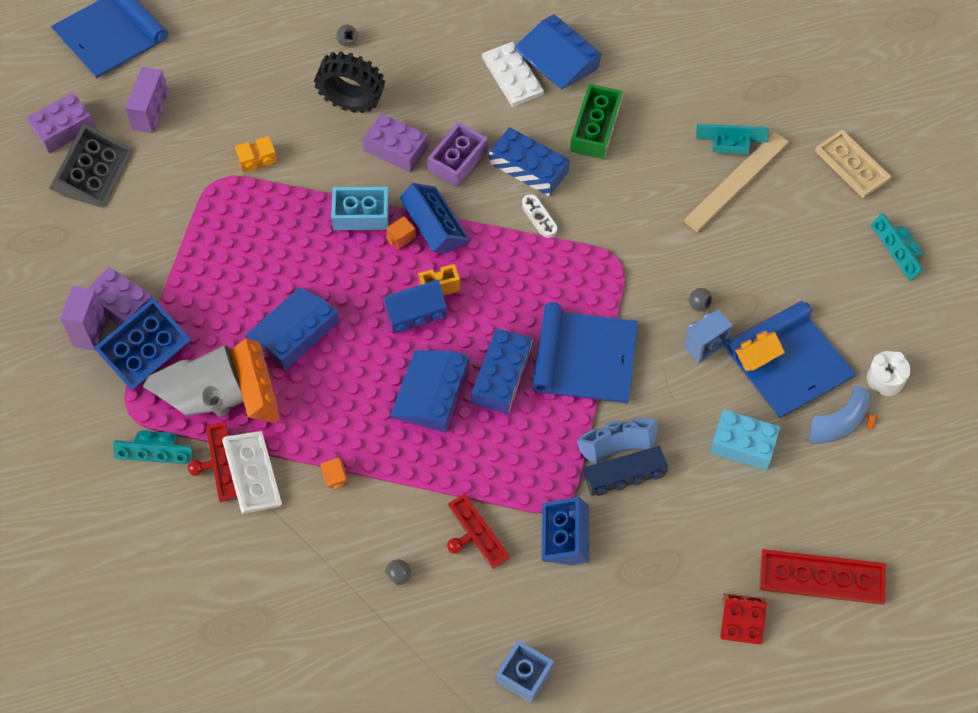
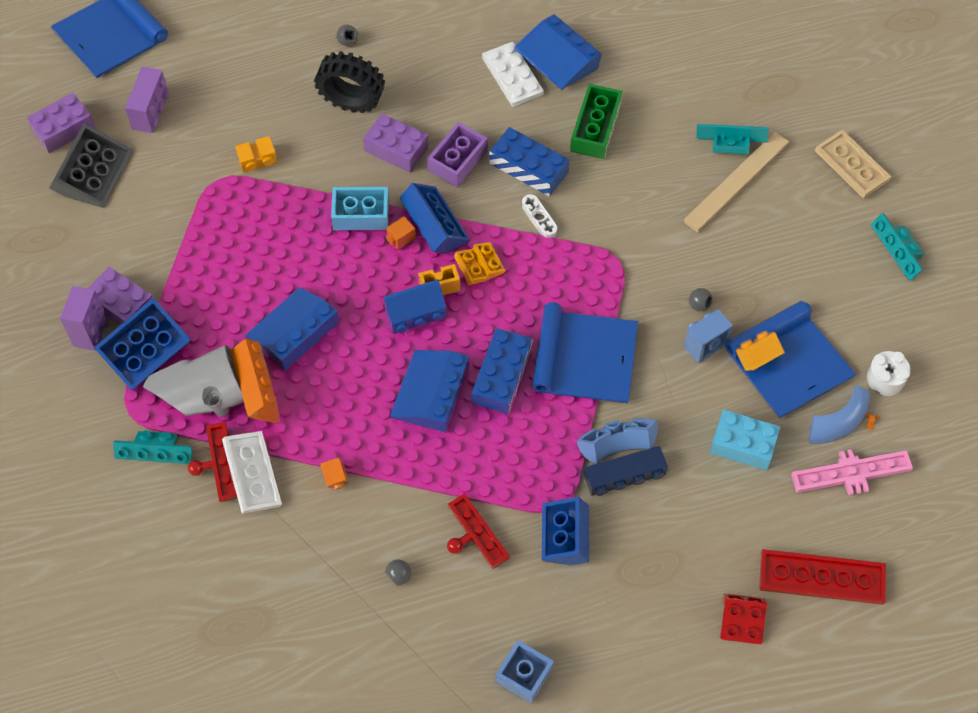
(479, 263): none -> light orange slope
(851, 472): none -> bright pink hinge

